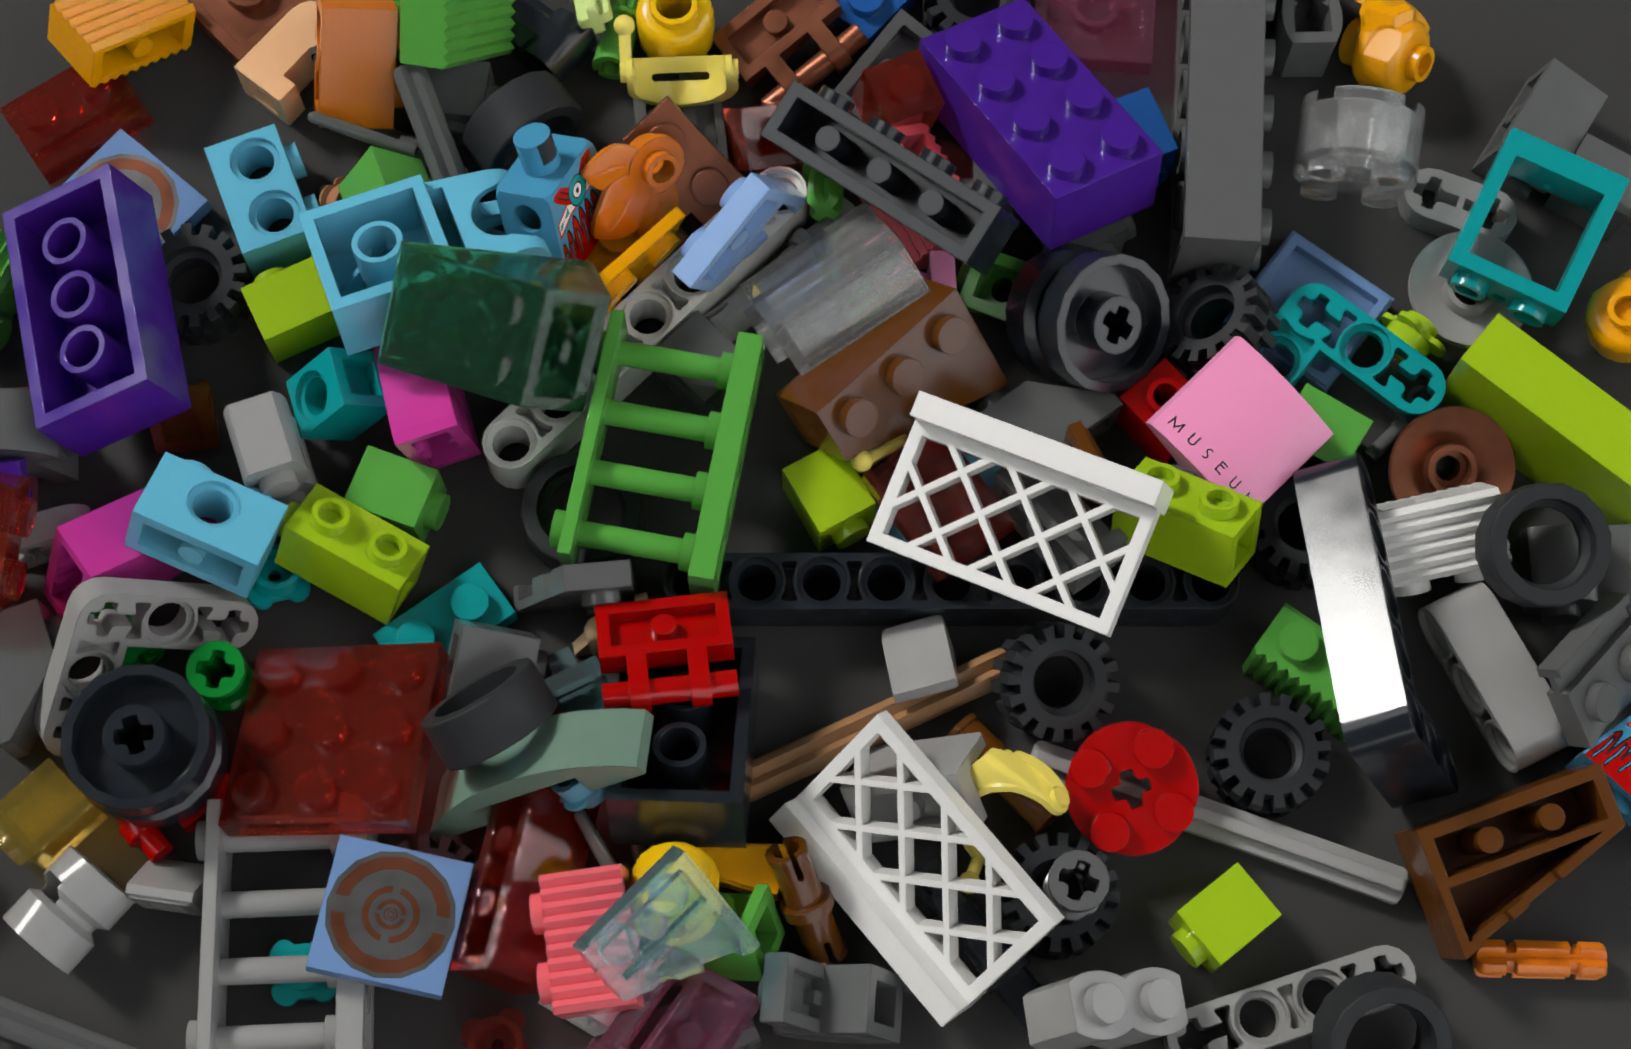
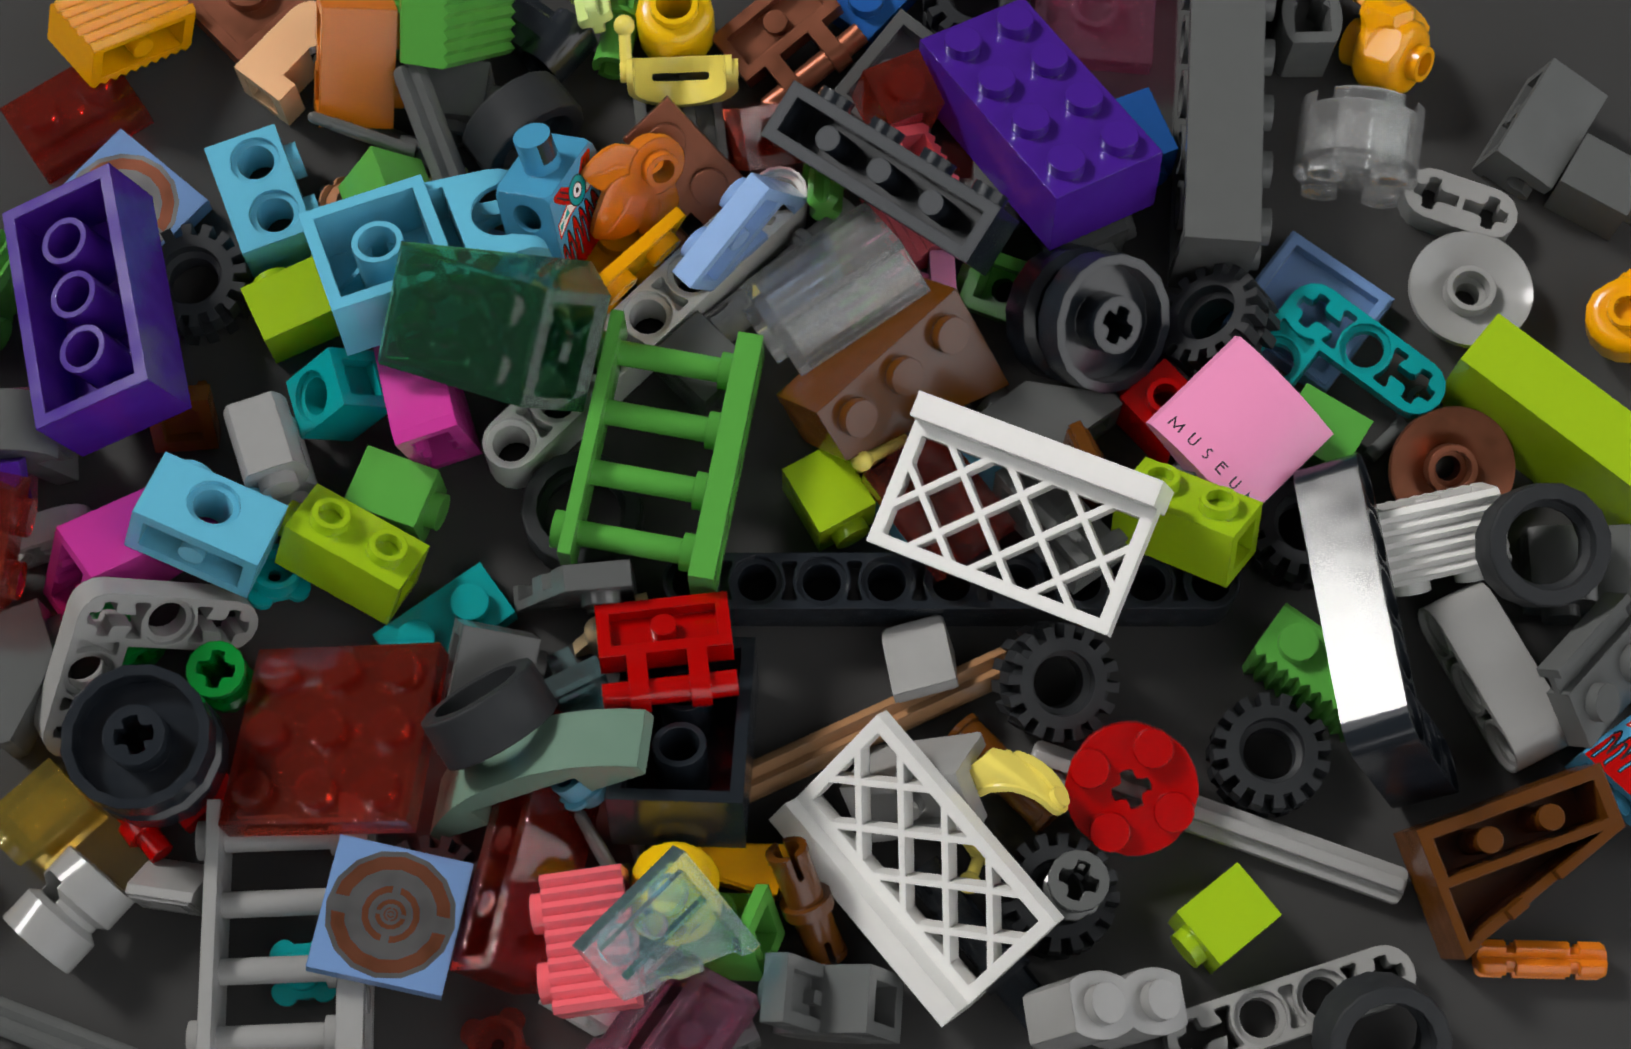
(1415, 331): lime plate -> none
(1560, 175): teal window -> none

